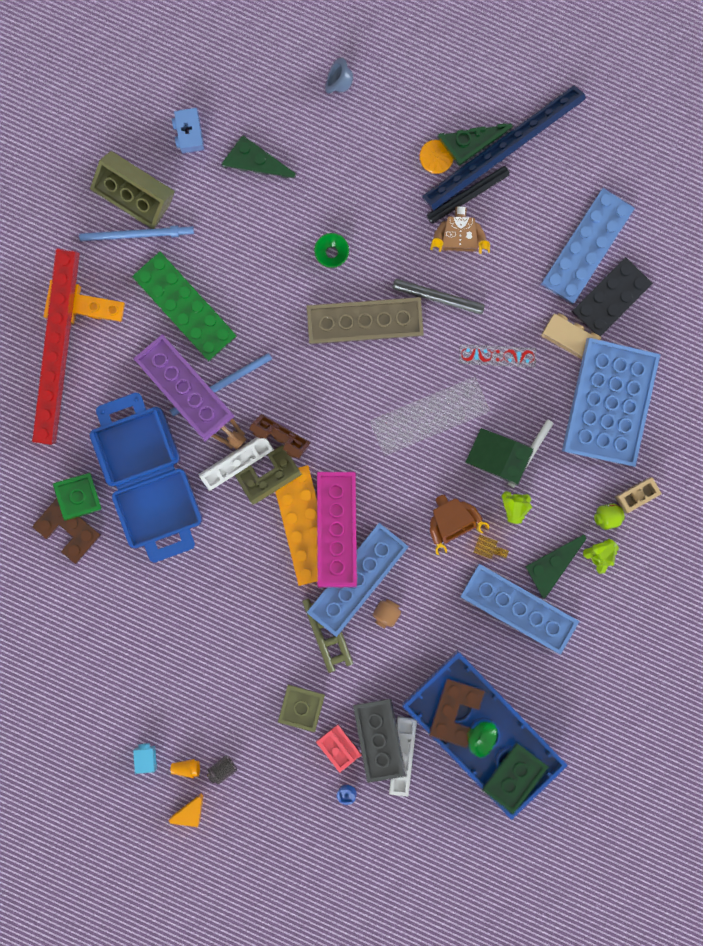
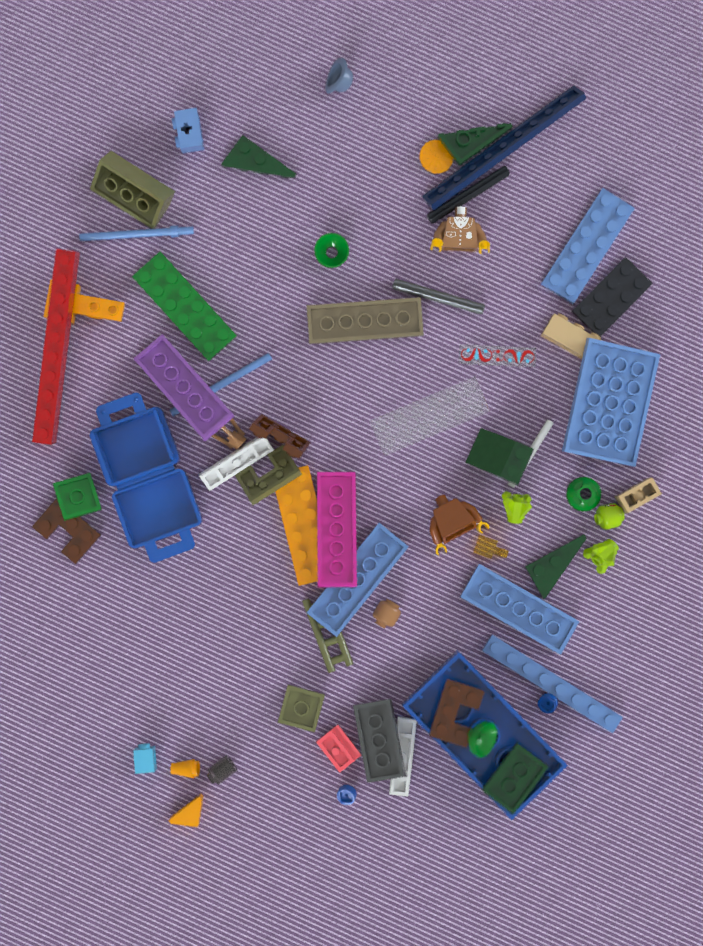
(547, 703): none -> blue tile
(552, 683): none -> medium blue plate
(573, 494): none -> green piece

